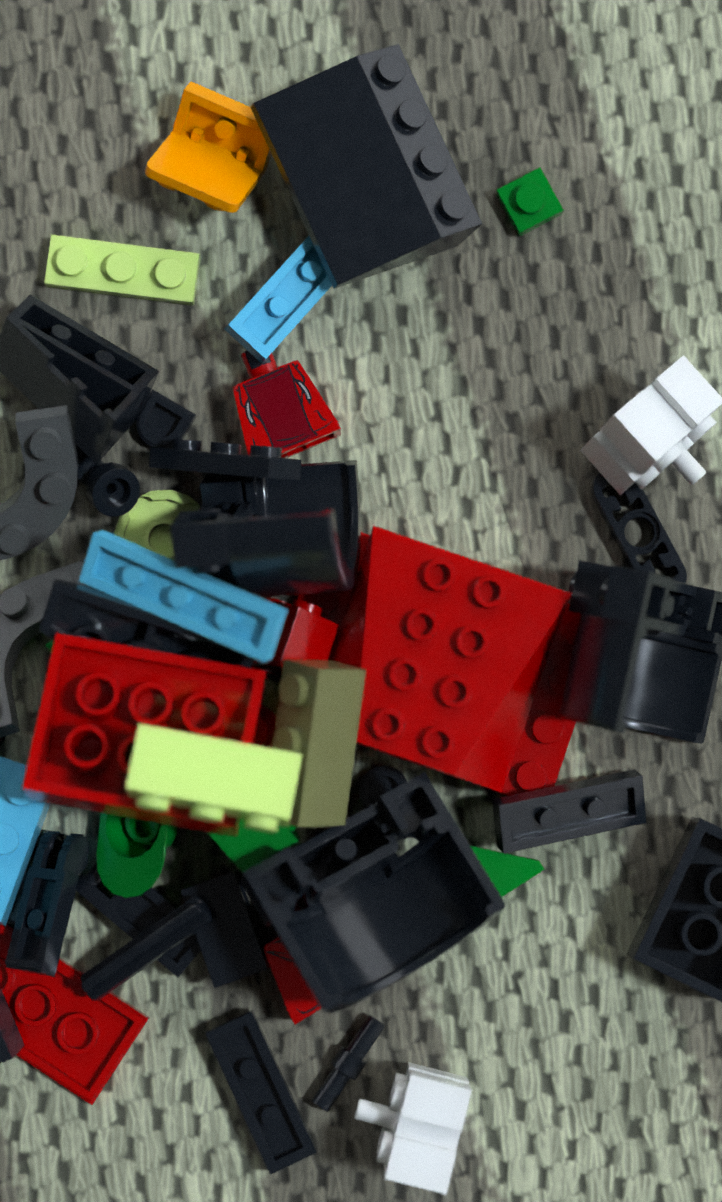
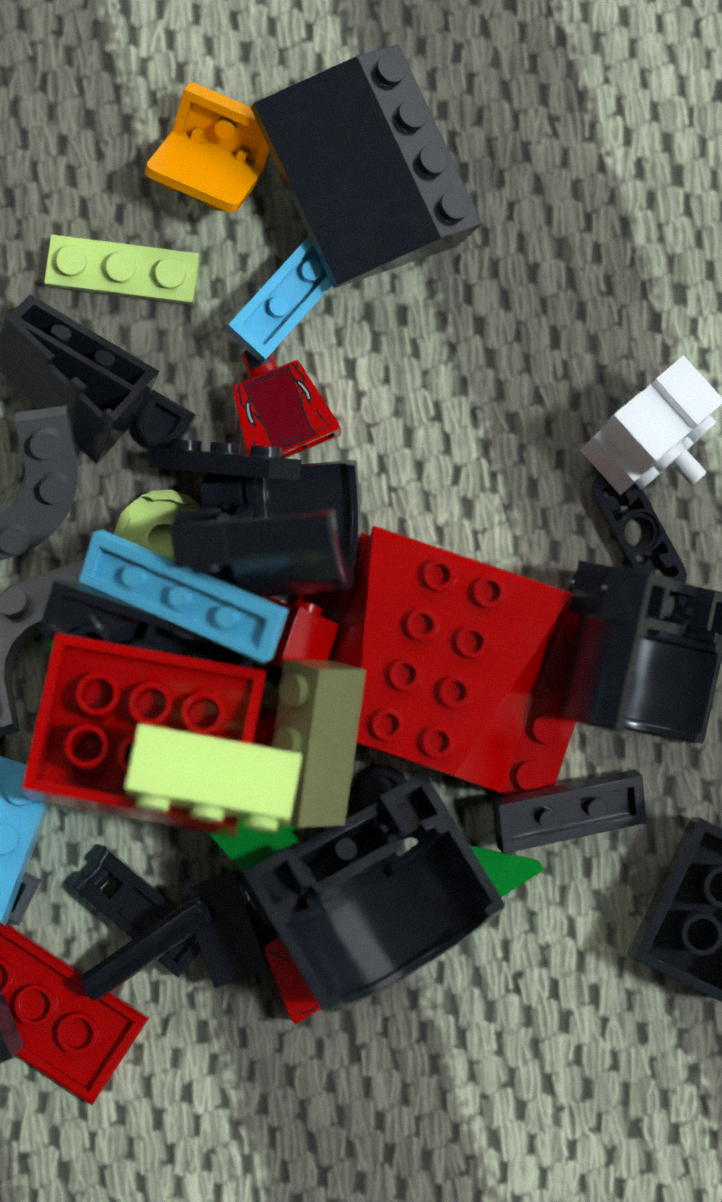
(47, 903): black hinge -> none
(108, 485): black arm -> none
(131, 853): green piece -> none
(261, 1092): black plate -> none
(348, 1063): black bar -> none
(420, 1126): white brick -> none
(529, 201): green plate -> none

